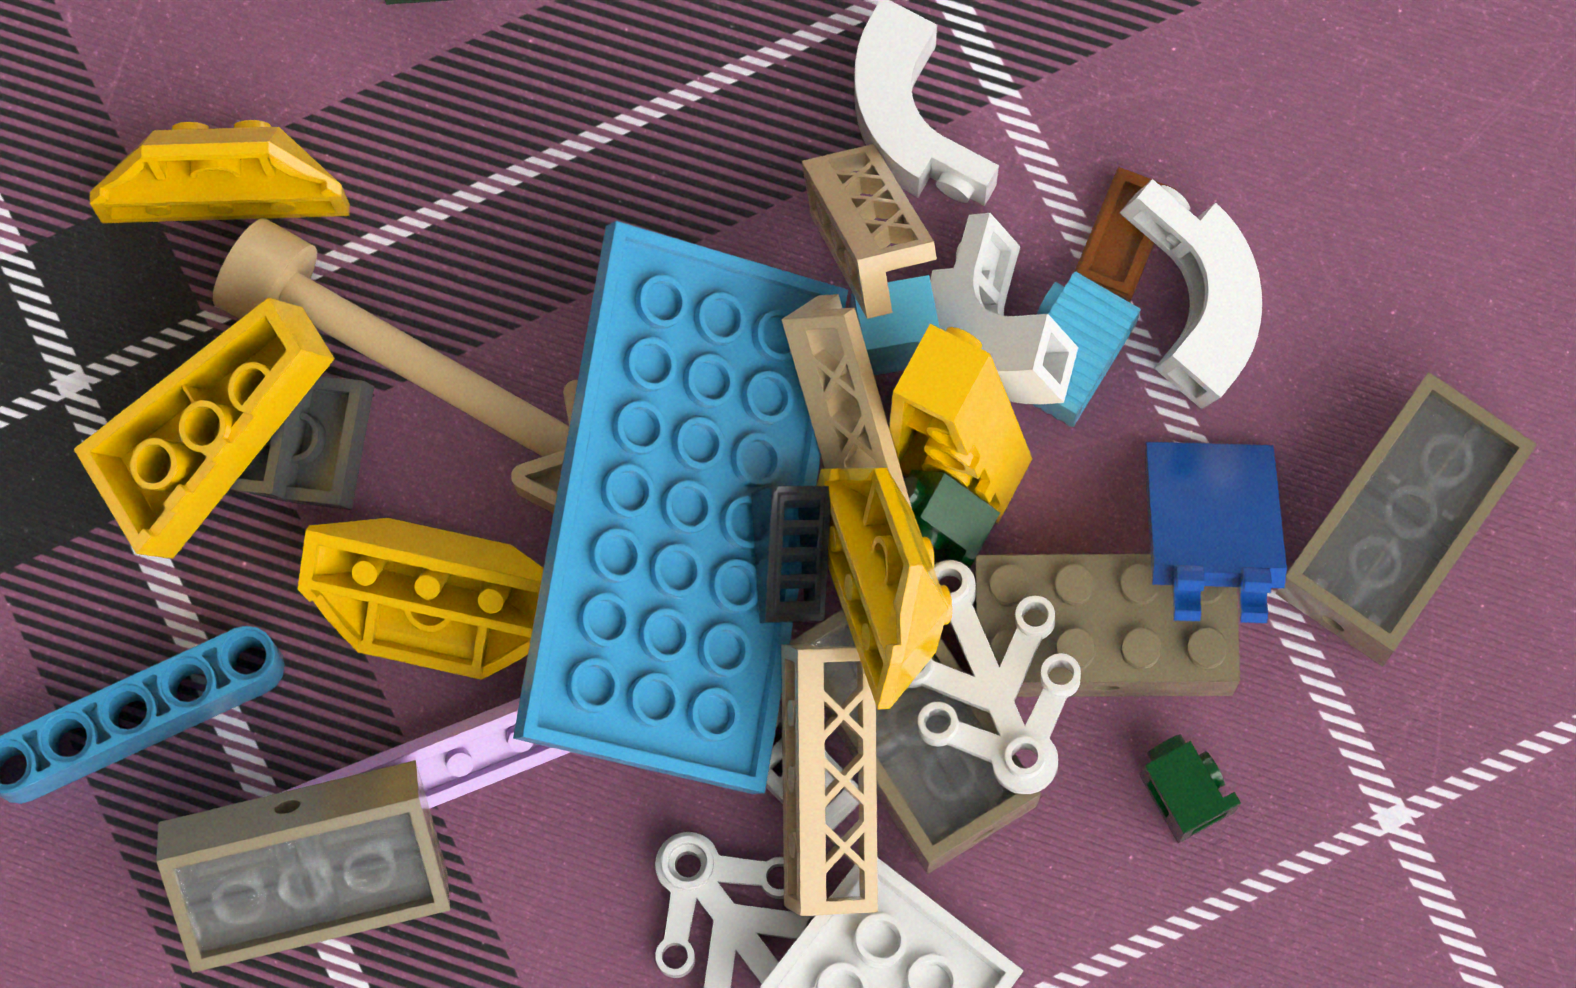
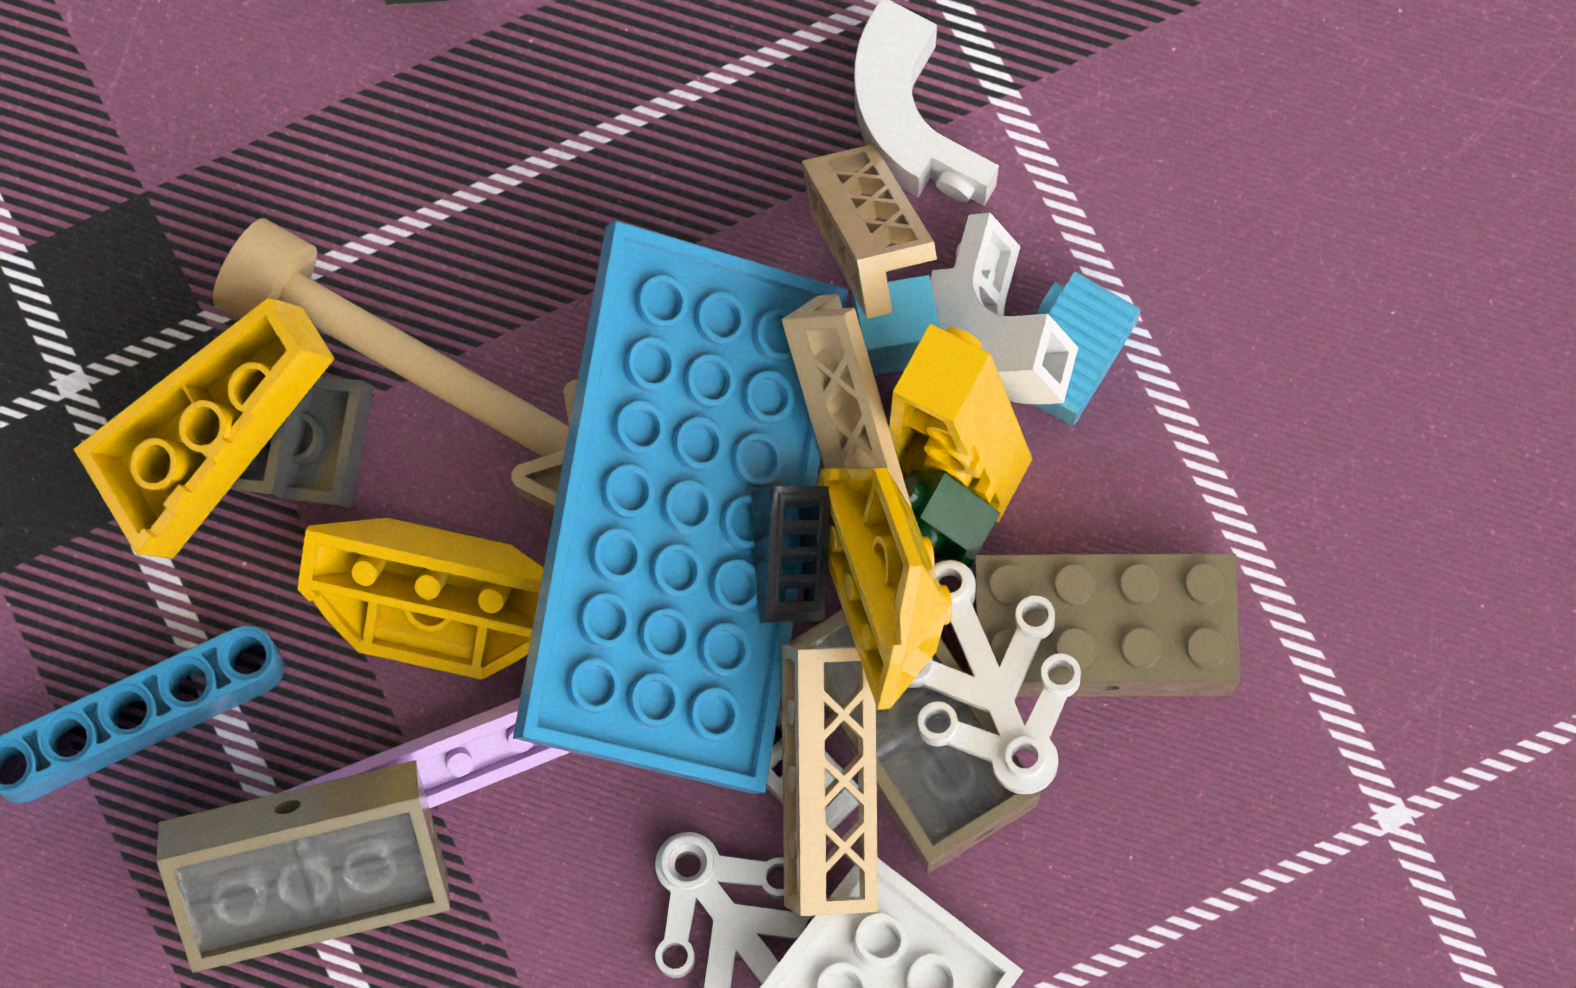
(217, 176): yellow wedge -> none
(1116, 248): dark orange tile -> none
(1186, 788): dark green brick -> none
(1215, 524): blue tile -> none
(1220, 285): white arch -> none
(1405, 519): clear brick -> none

